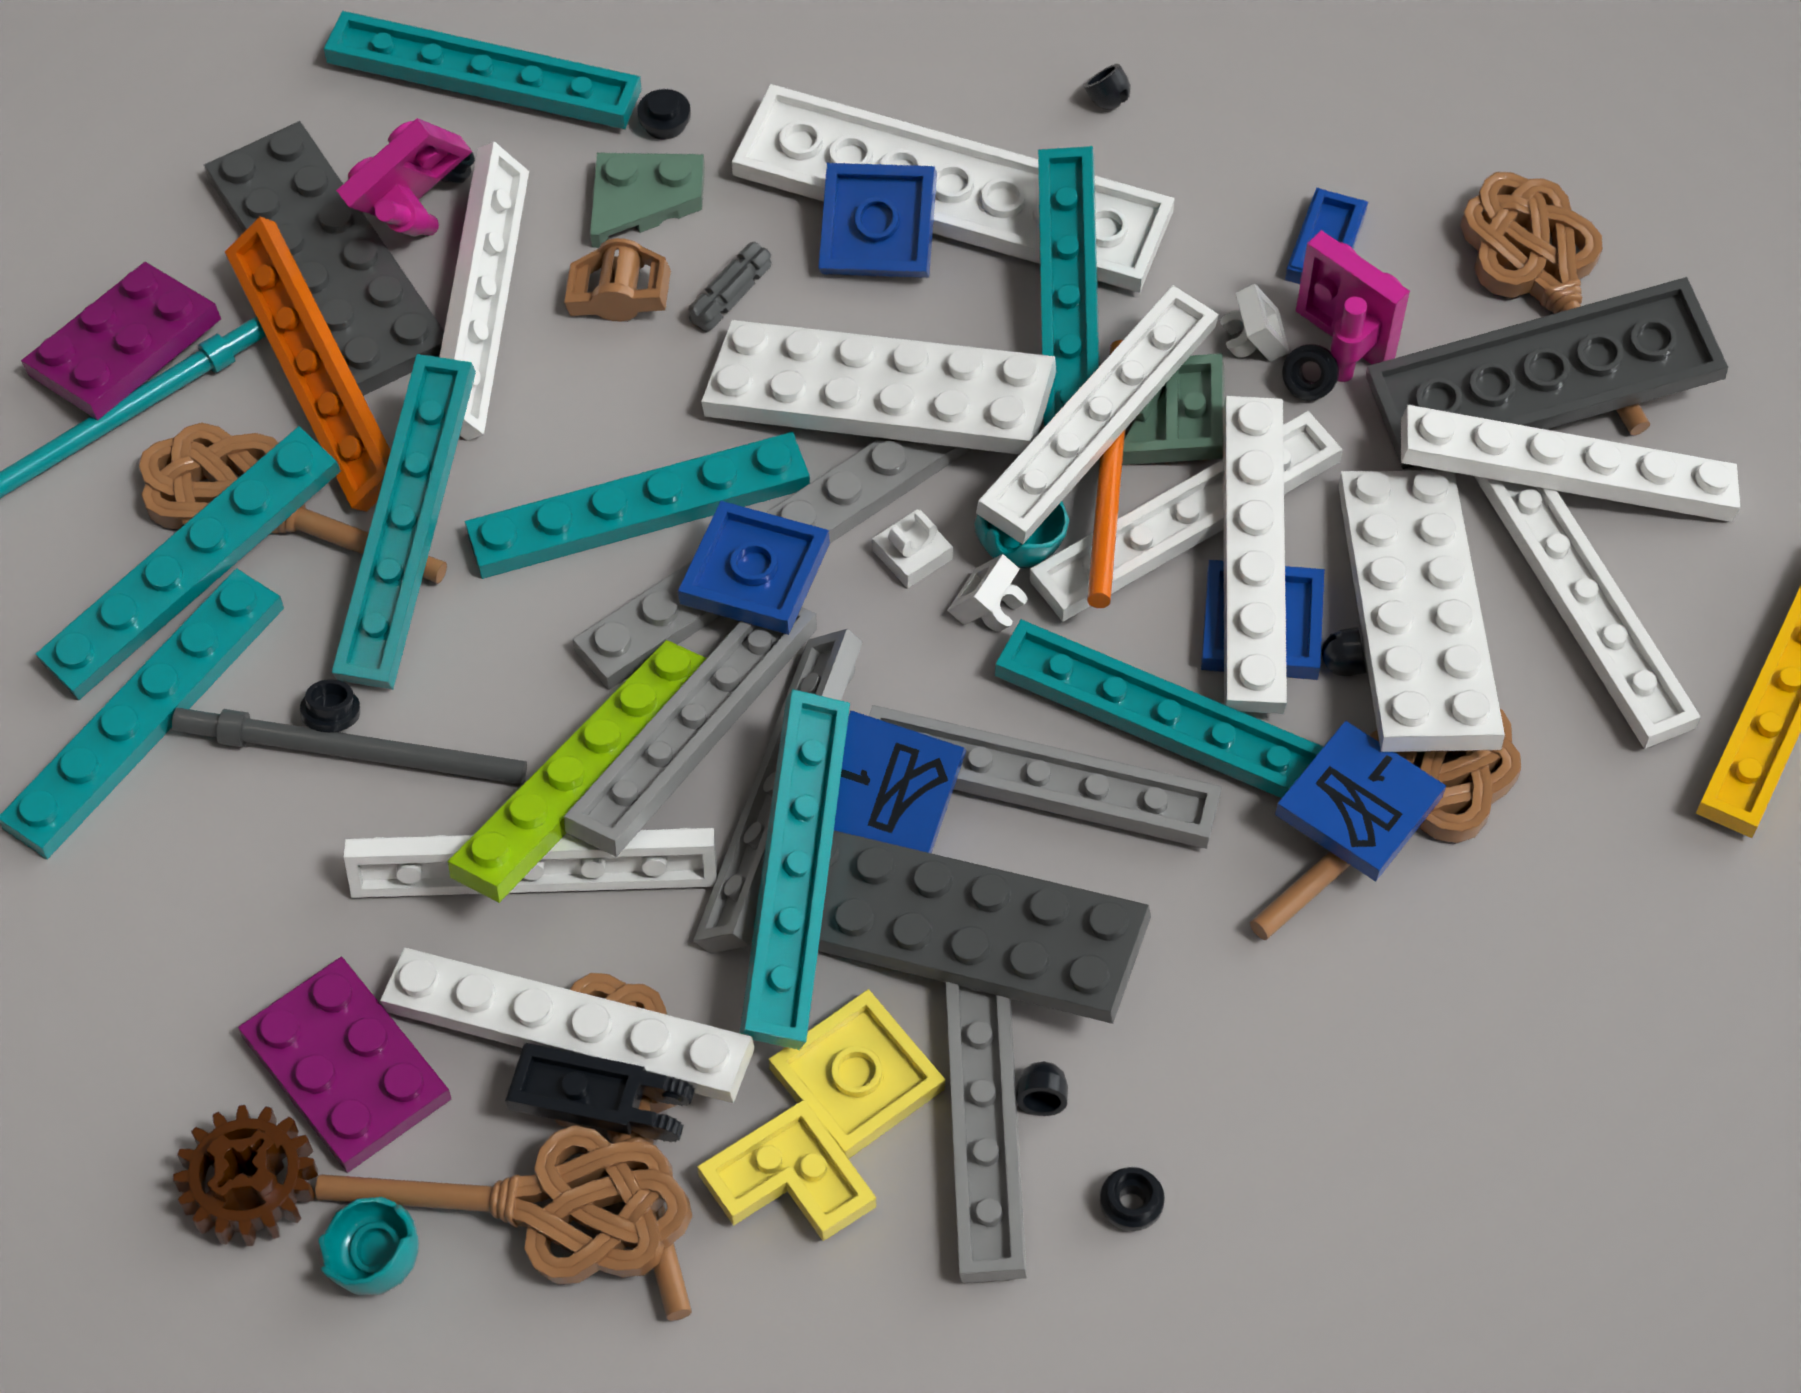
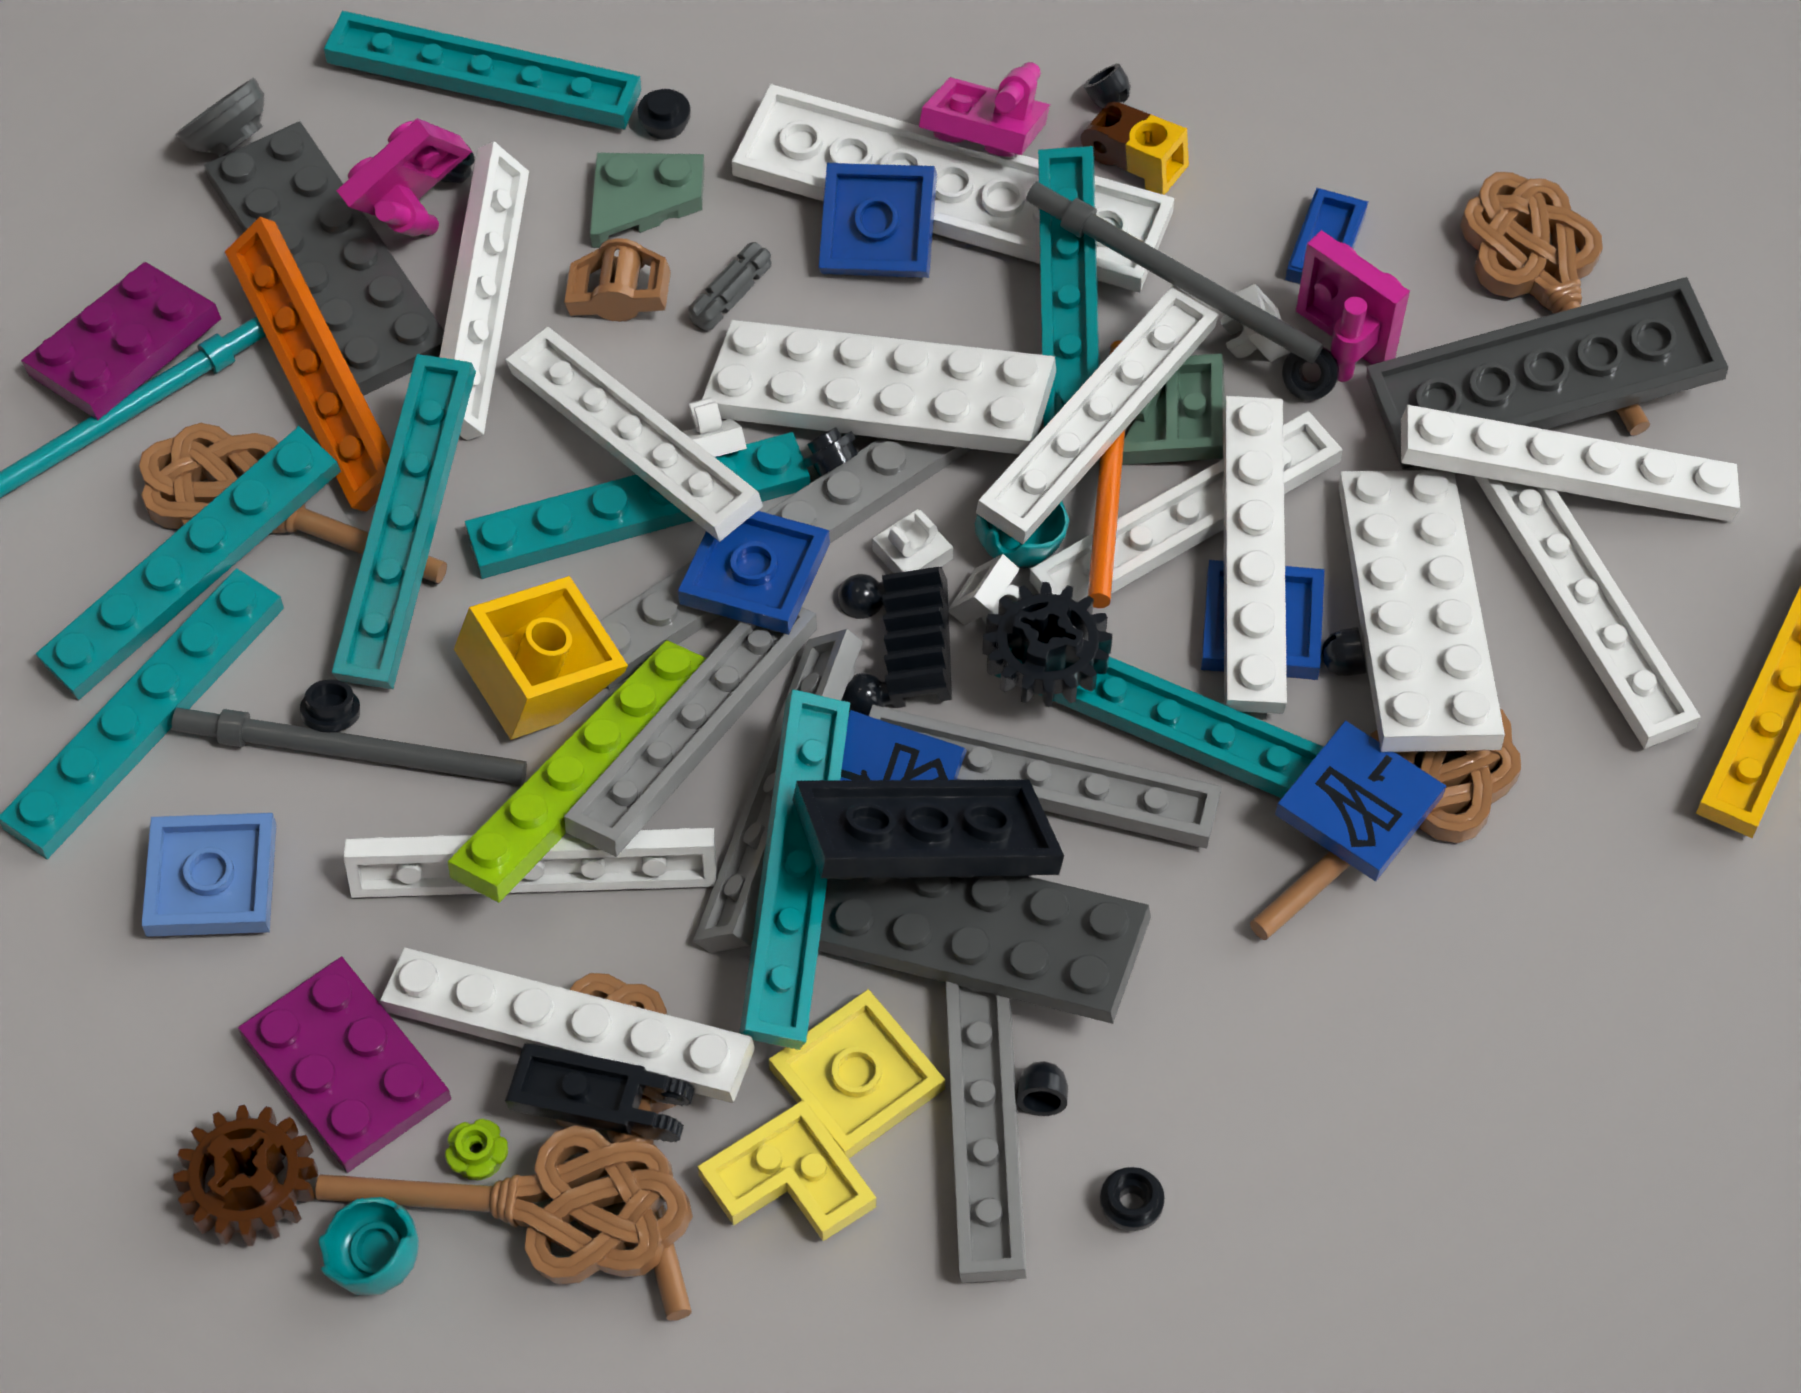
(209, 874): none -> medium blue plate
(226, 121): none -> dark grey piece
(480, 1164): none -> lime plate
(537, 655): none -> yellow slope
(635, 434): none -> white plate
(711, 433): none -> white tile
(830, 451): none -> black plate
(915, 637): none -> black gear
(926, 828): none -> black plate
(998, 119): none -> dark pink plate
(1047, 644): none -> black gear
(1082, 220): none -> dark grey bar
(1139, 145): none -> leg

